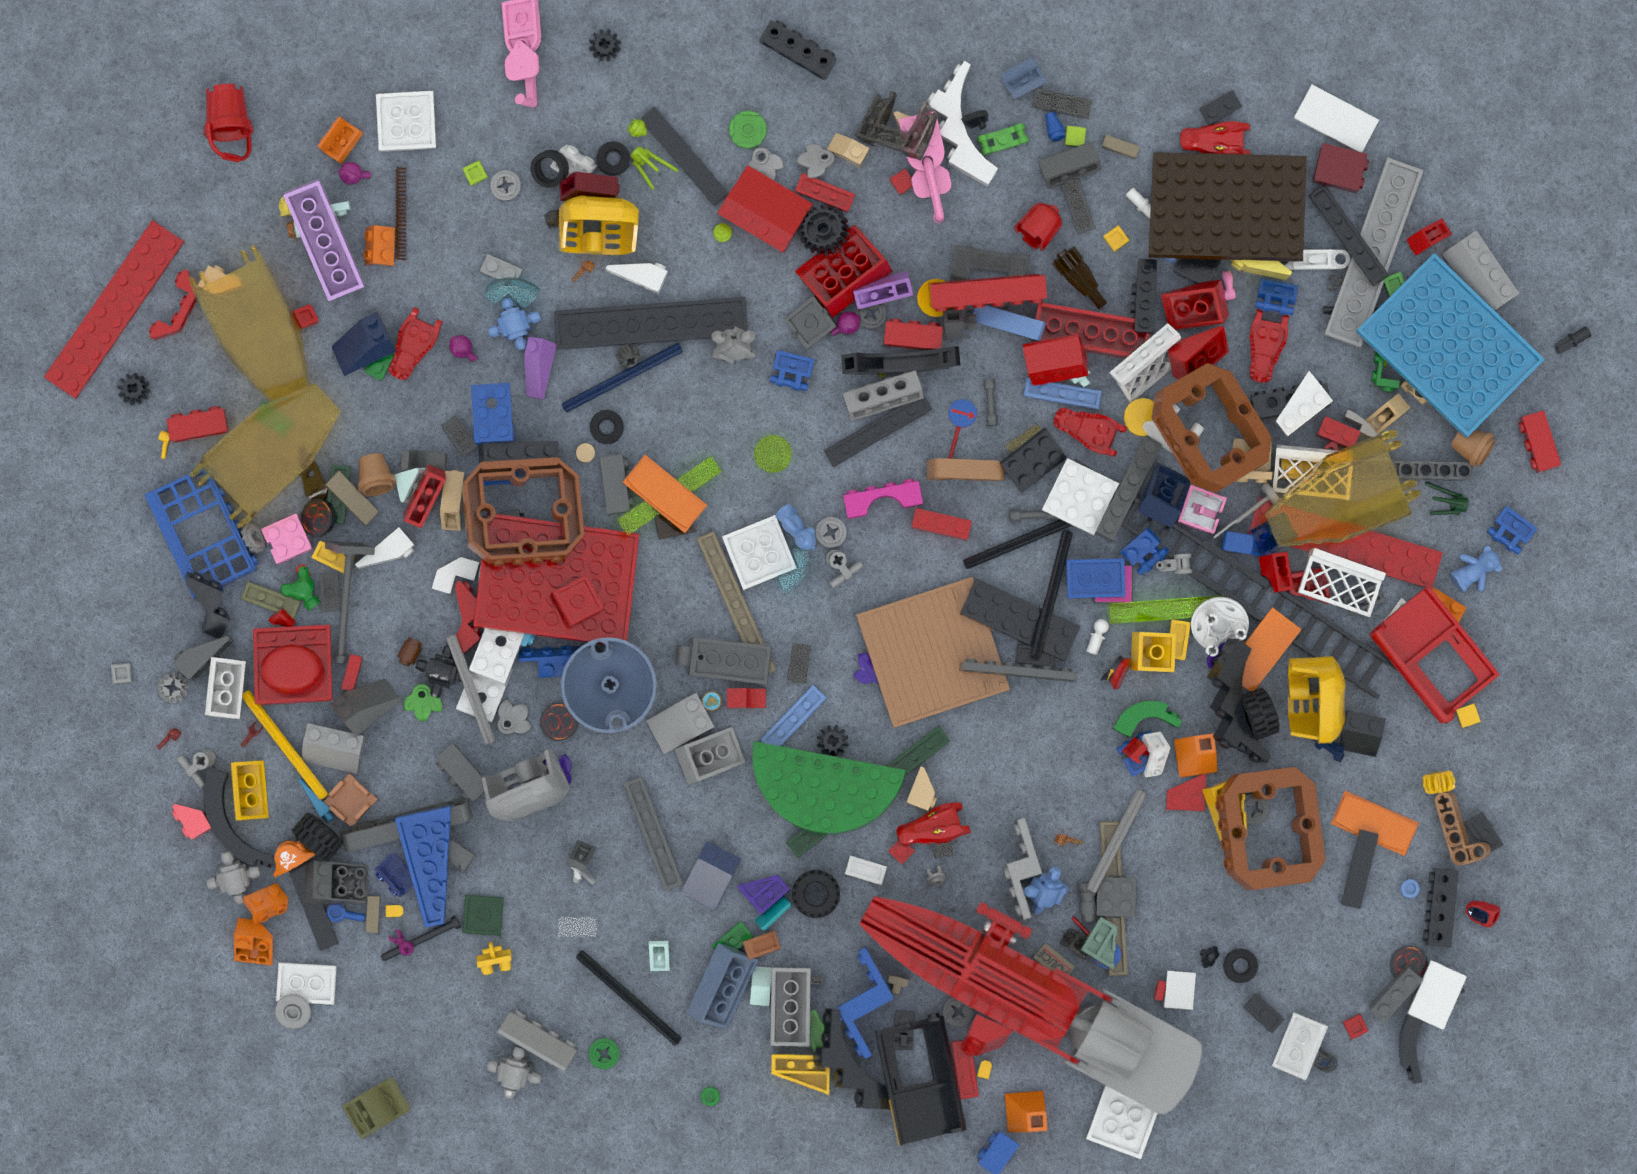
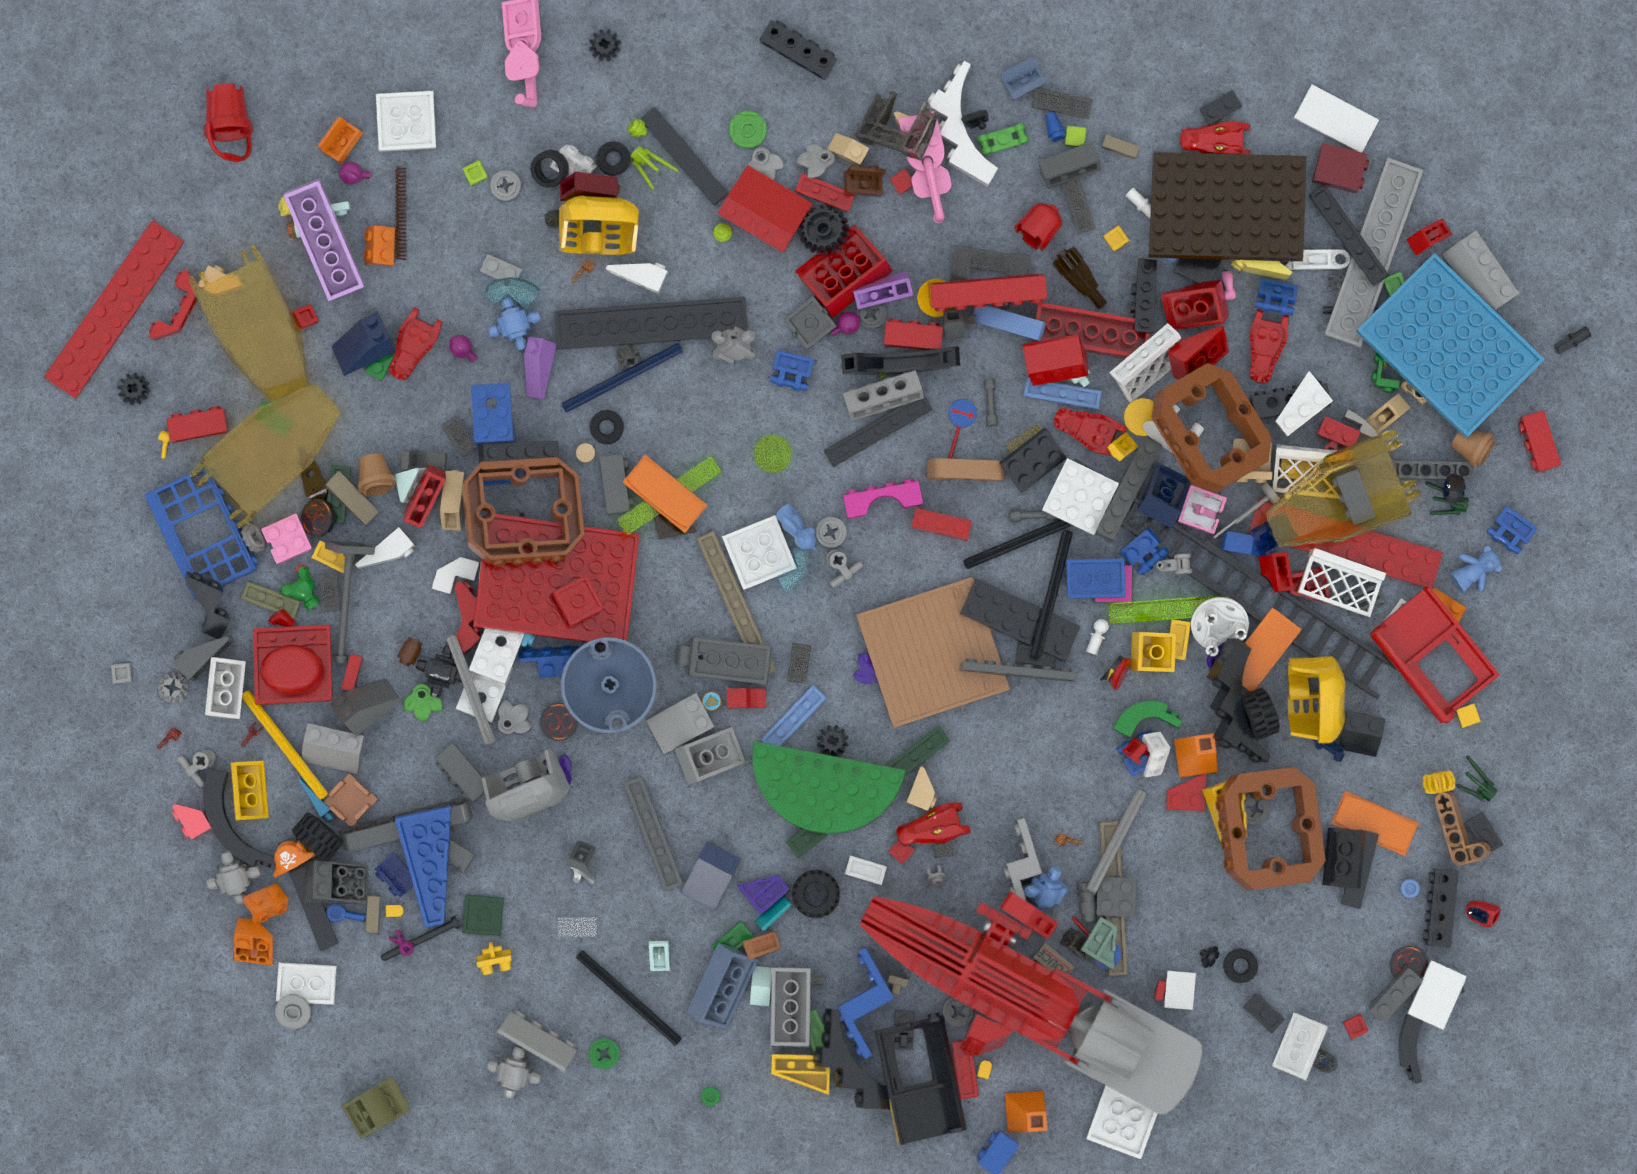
(863, 180): none -> reddish brown bracket
(1029, 915): none -> red slope
(1122, 446): none -> yellow plate
(1344, 858): none -> black plate
(1353, 494): none -> dark grey brick
(1454, 488): none -> black rock
(1485, 790): none -> dark green plant

